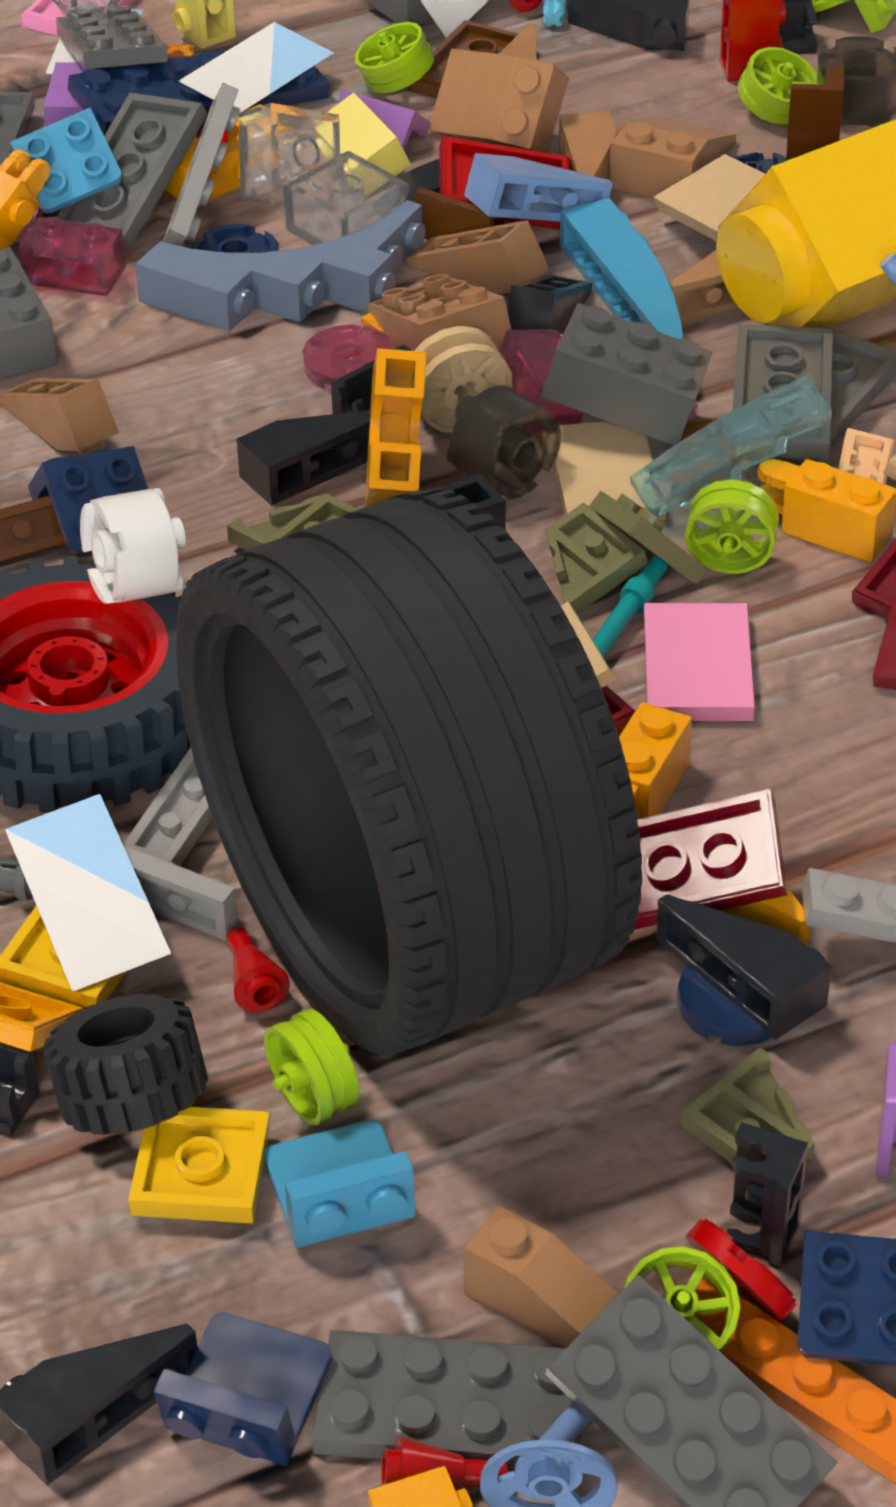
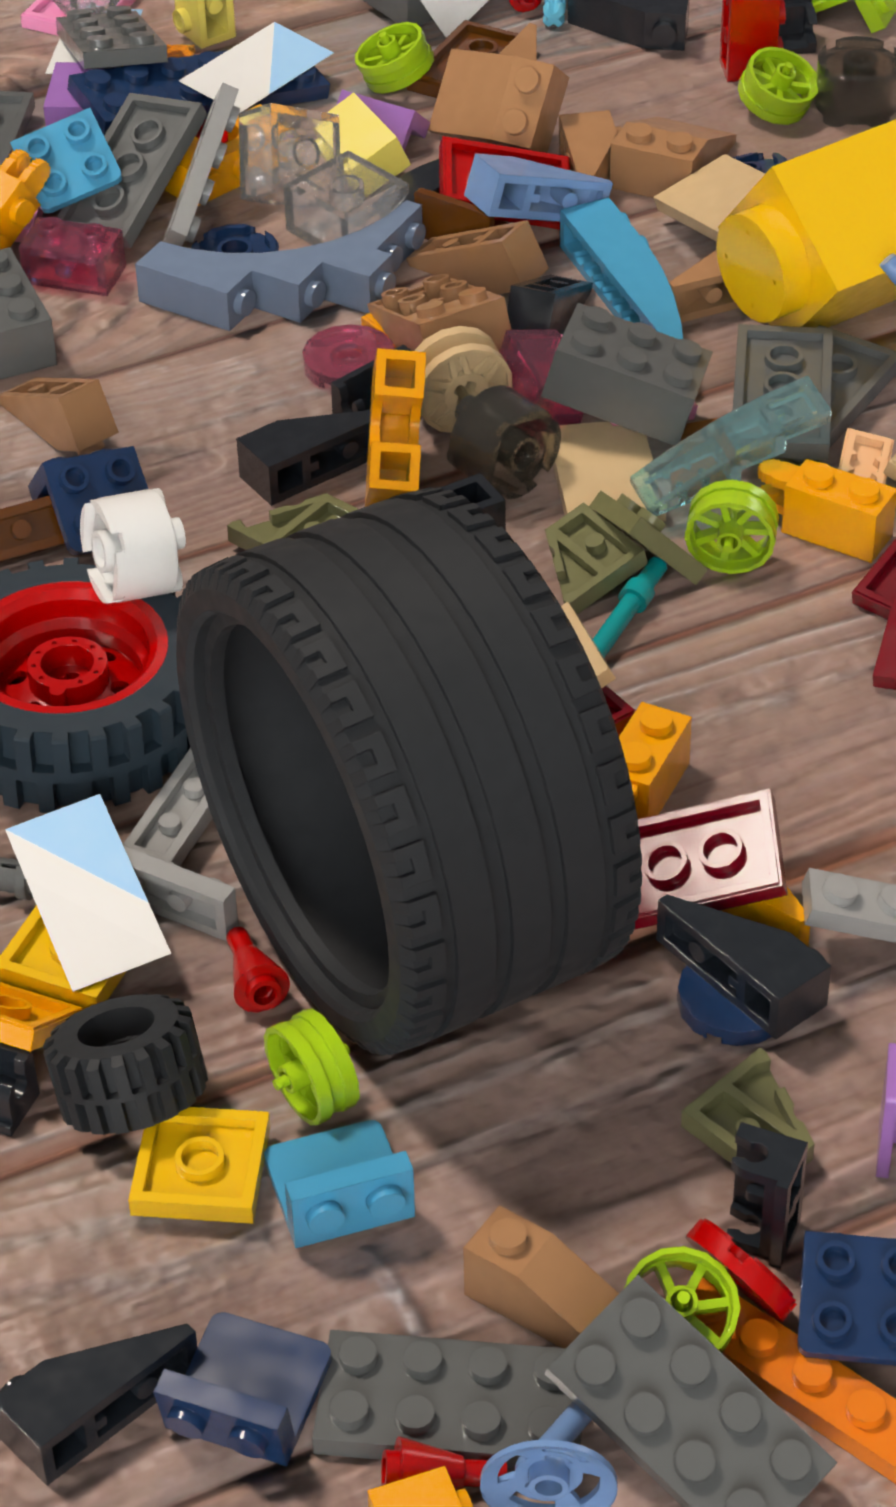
(699, 660): bright pink tile -> none
(815, 114): reddish brown panel -> none

